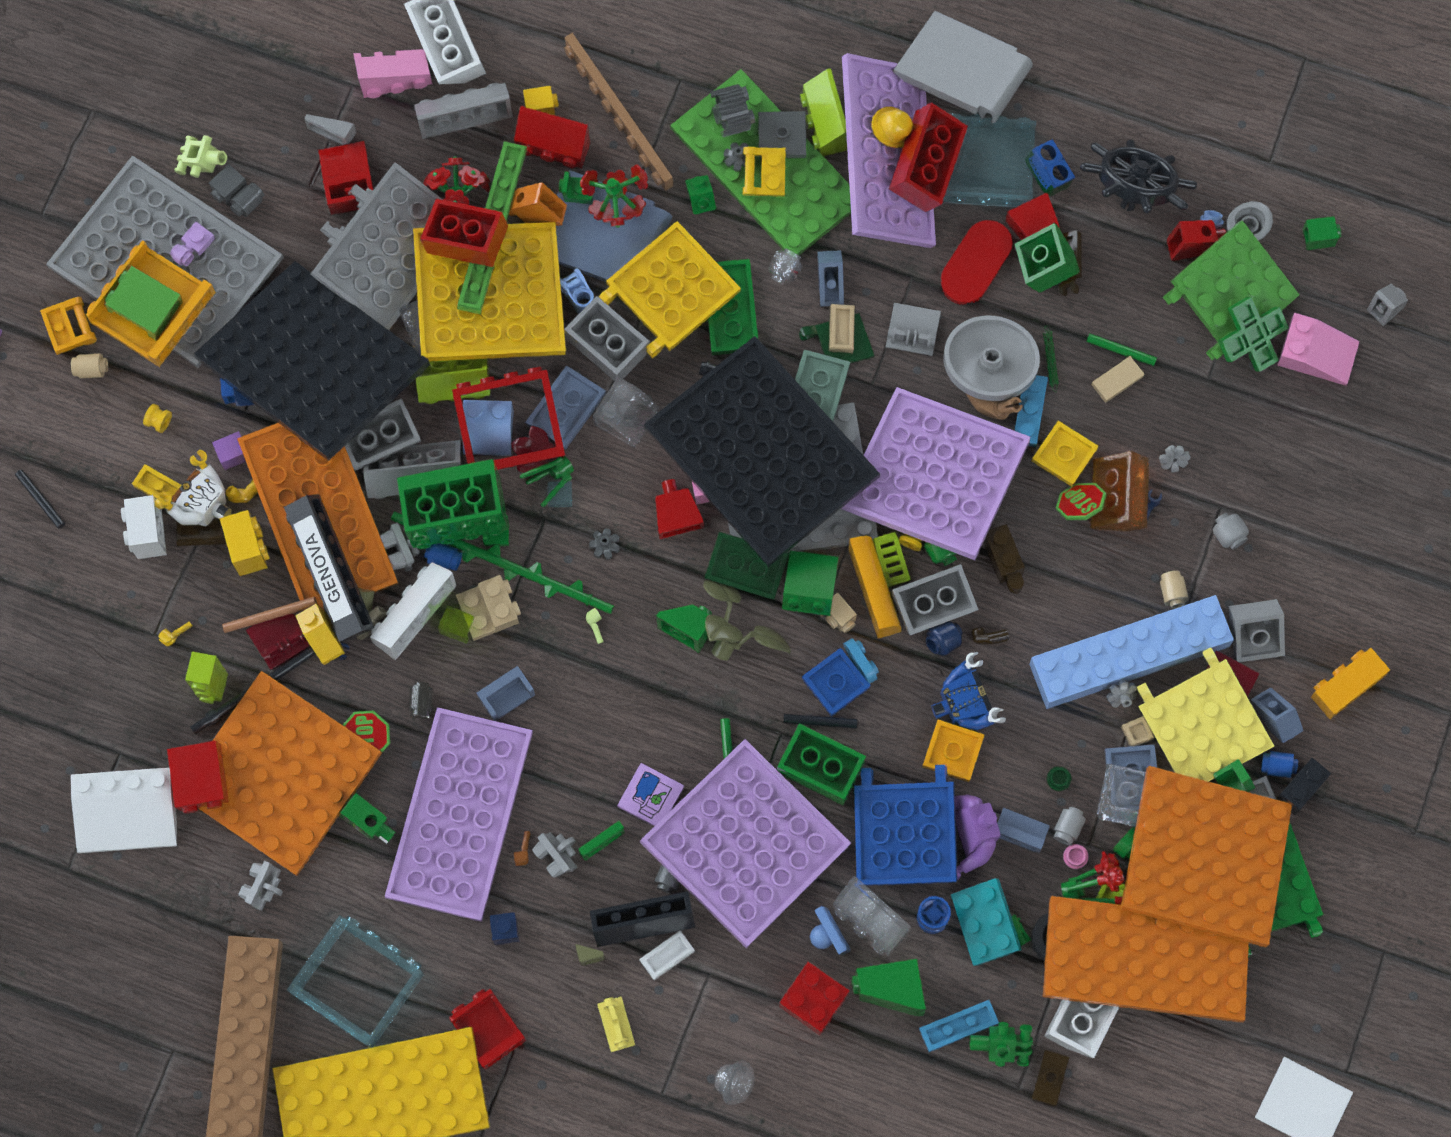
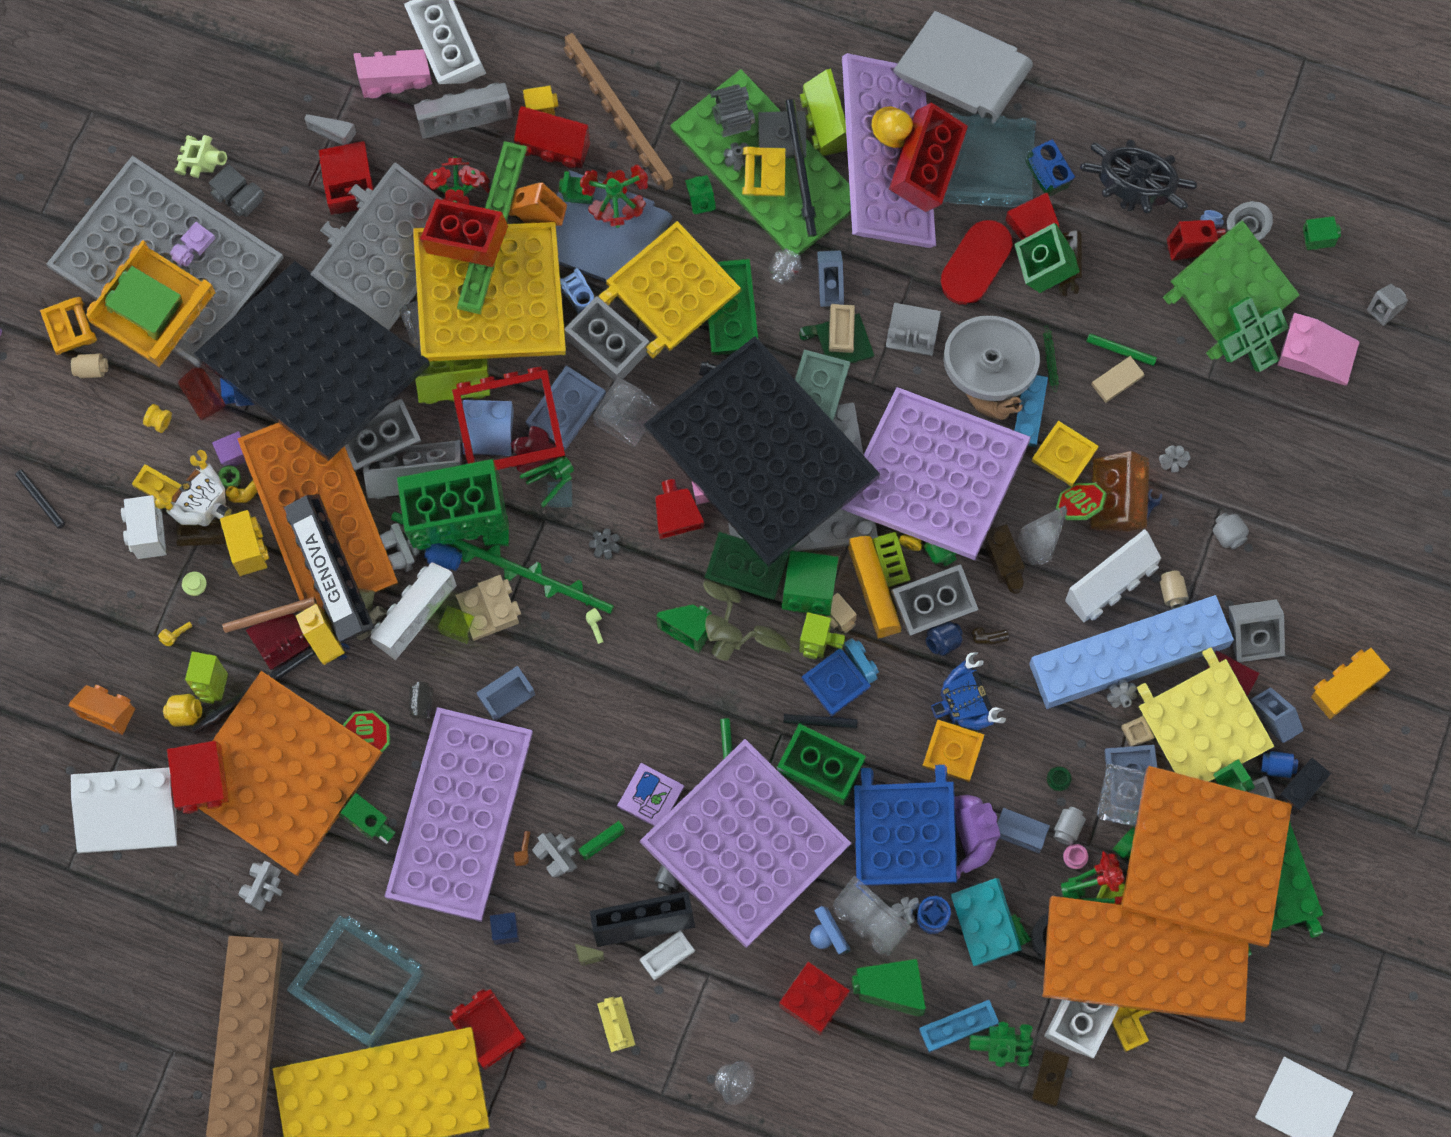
(103, 709): none -> orange slope
(182, 710): none -> yellow head
(194, 583): none -> yellowish green plate
(201, 393): none -> clear red slope
(230, 469): none -> bright green bush
(808, 211): none -> black bar
(816, 636): none -> lime brick
(906, 908): none -> light grey plant
(1041, 536): none -> clear slope
(1113, 577): none -> white slope
(1129, 1027): none -> yellow plate

